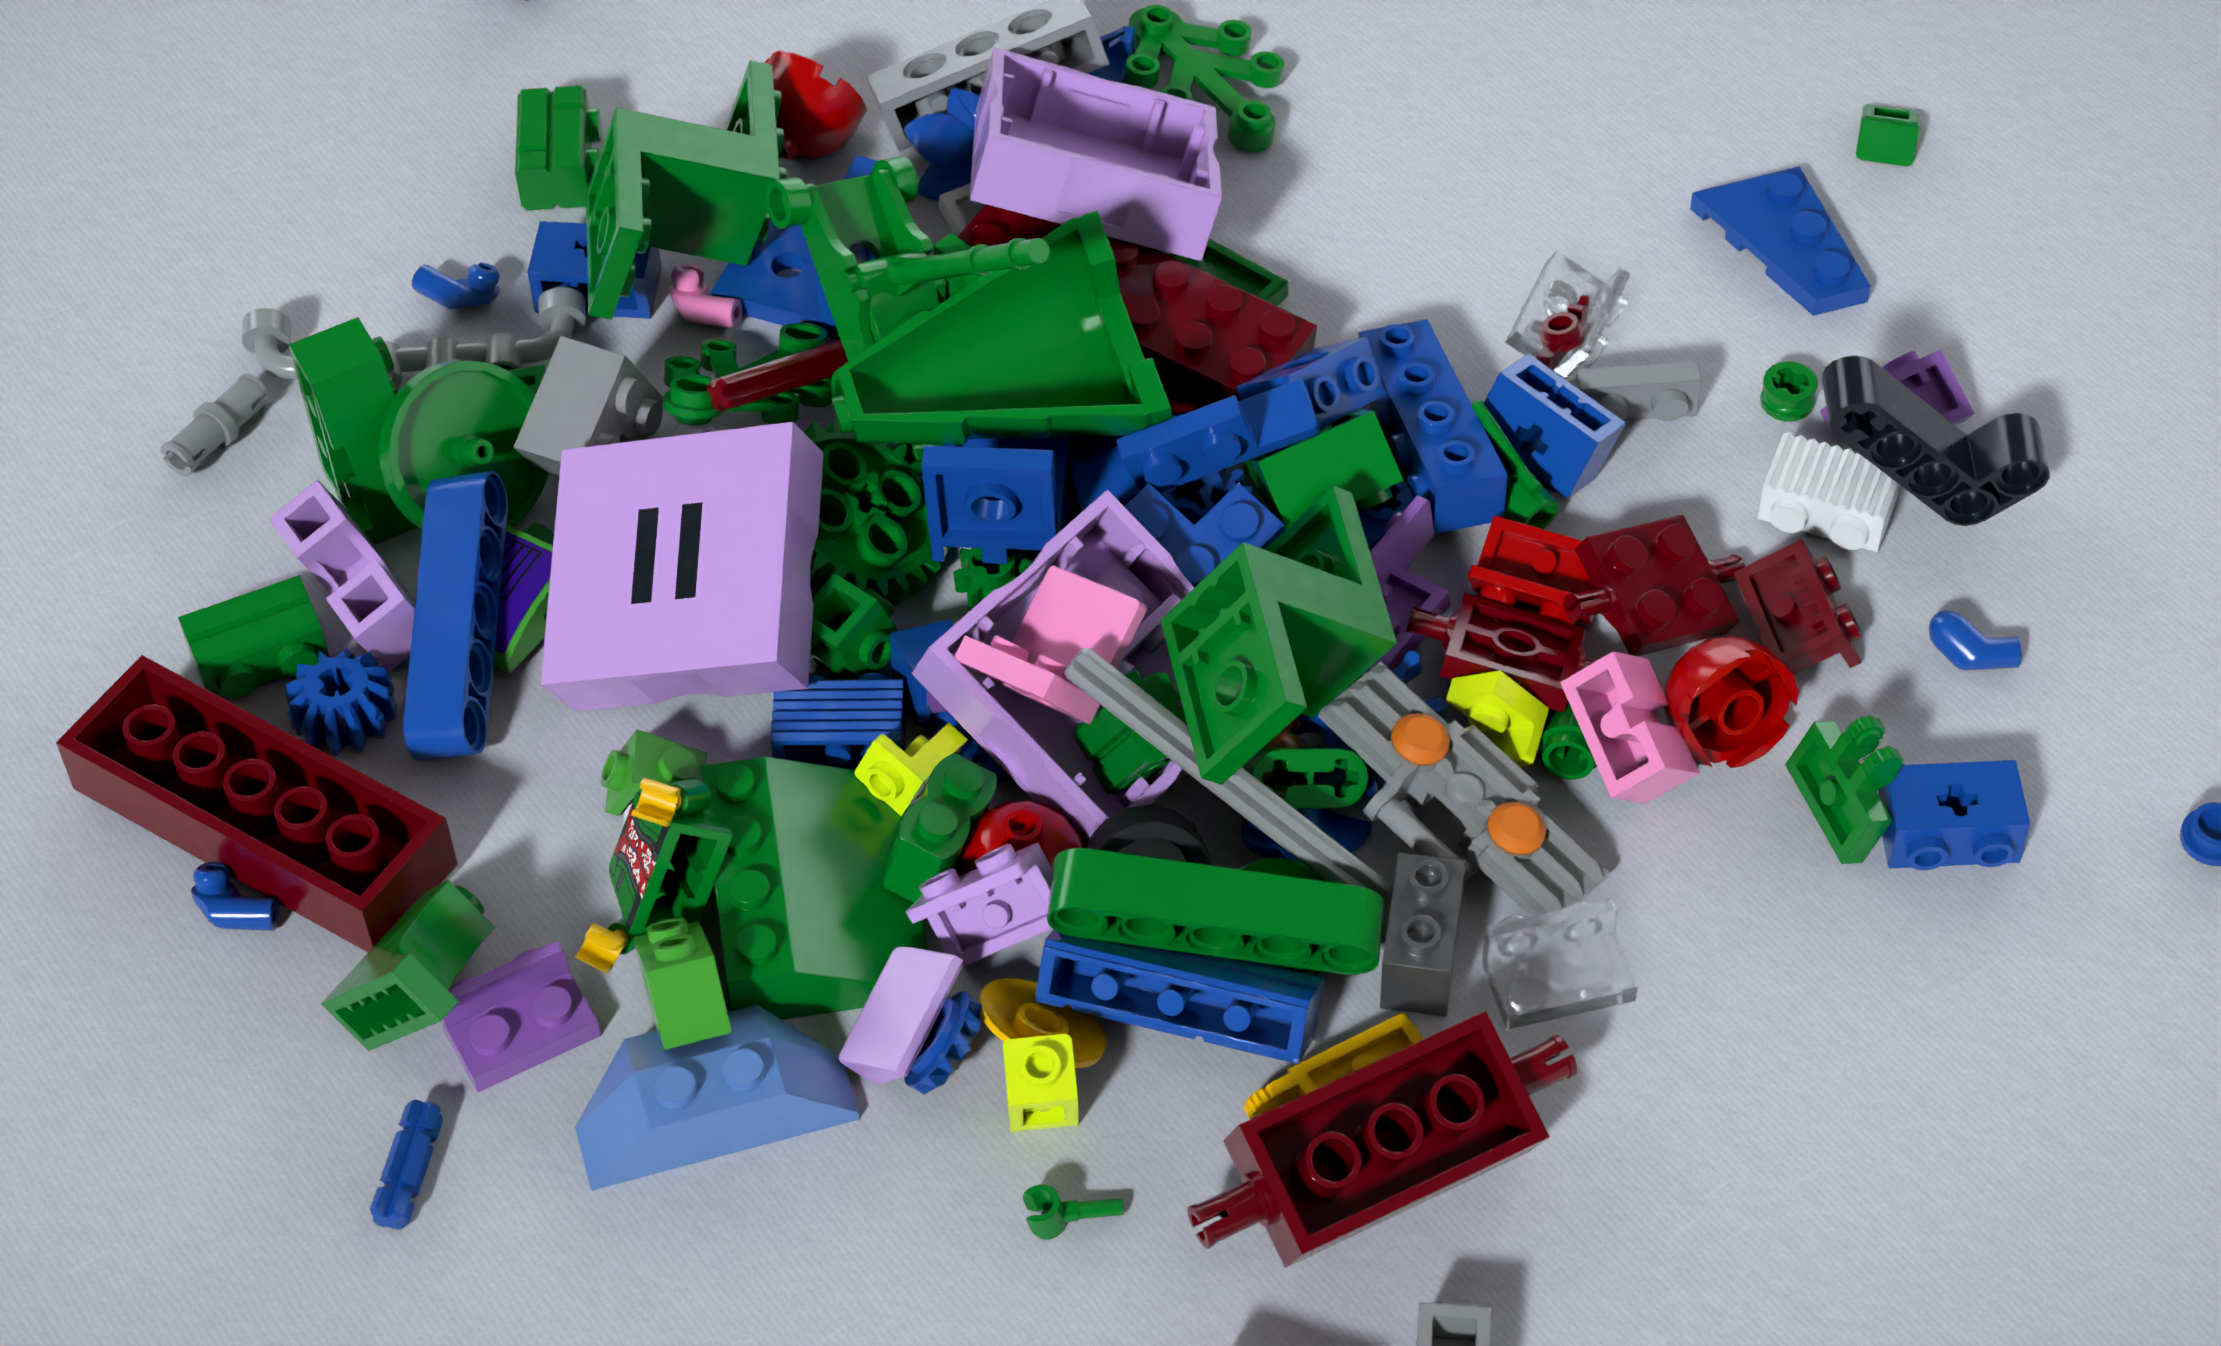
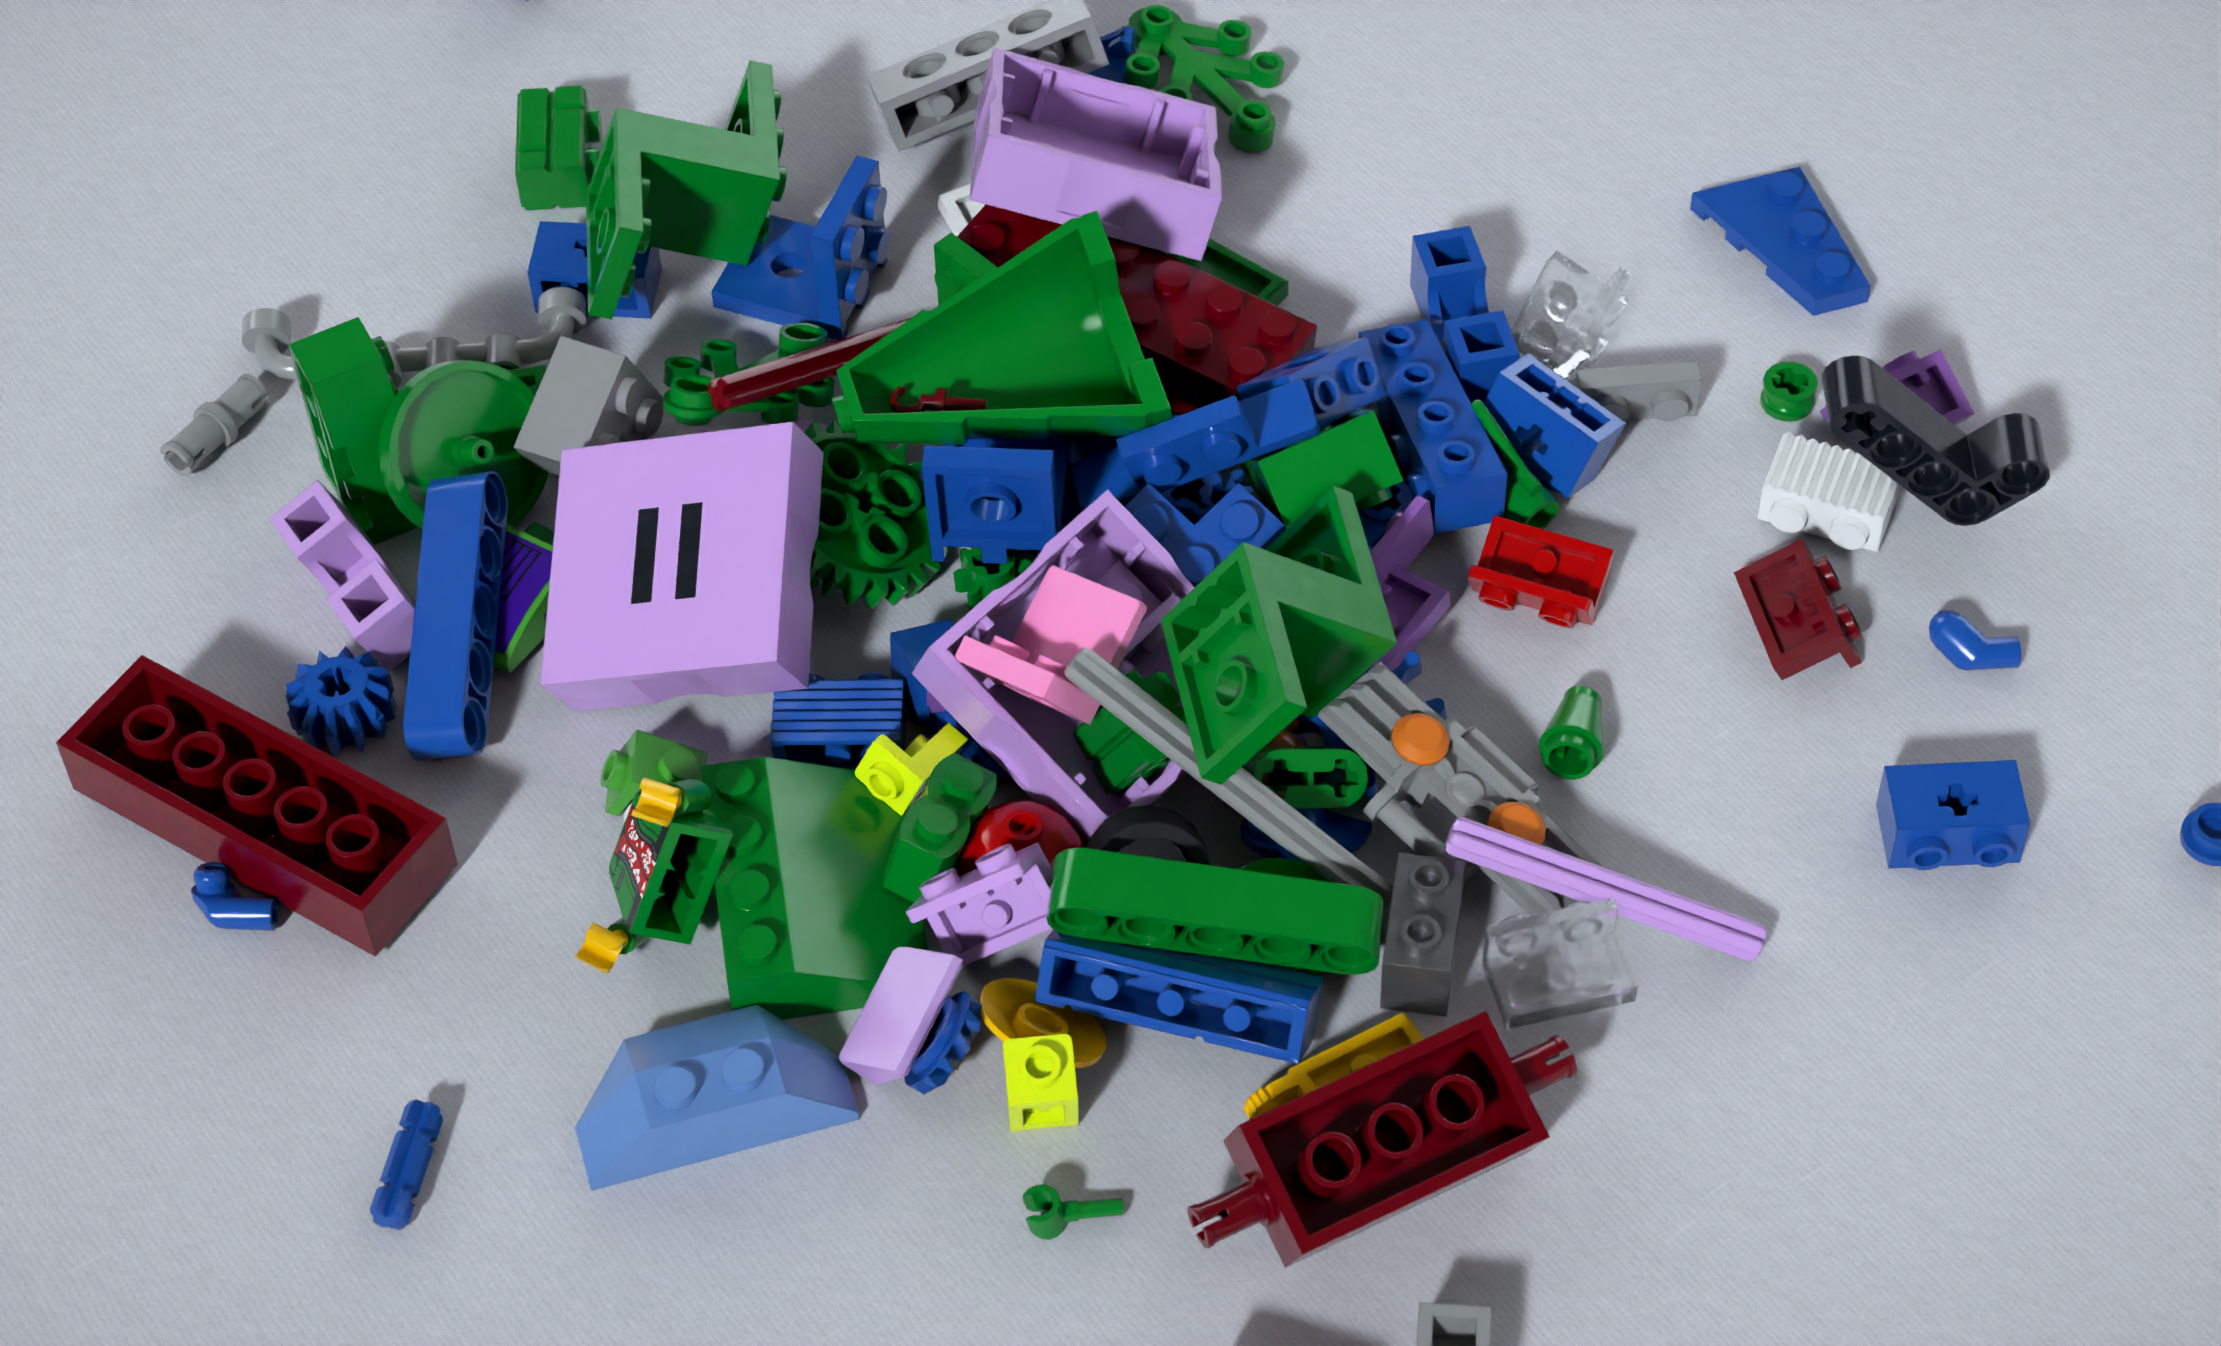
(253, 638): green brick -> none
(411, 968): green arch -> none
(455, 294): blue arm -> none
(518, 1016): medium lavender bracket -> none
(681, 982): bright green brick -> none
(696, 302): bright pink arm -> none
(813, 112): red cylinder -> none
(850, 629): green brick -> none
(904, 278): green piece -> none
(936, 402): none -> dark red hand
(946, 144): blue plate -> none
(1451, 294): none -> blue arch
(1498, 637): dark red plate -> none
(1503, 711): neon yellow bracket -> none
(1563, 332): dark red piece -> none
(1595, 883): none -> lavender axle
(1617, 714): bright pink brick -> none
(1655, 586): dark red plate -> none
(1729, 700): red cylinder -> none
(1841, 788): green hinge -> none
(1888, 135): green slope -> none

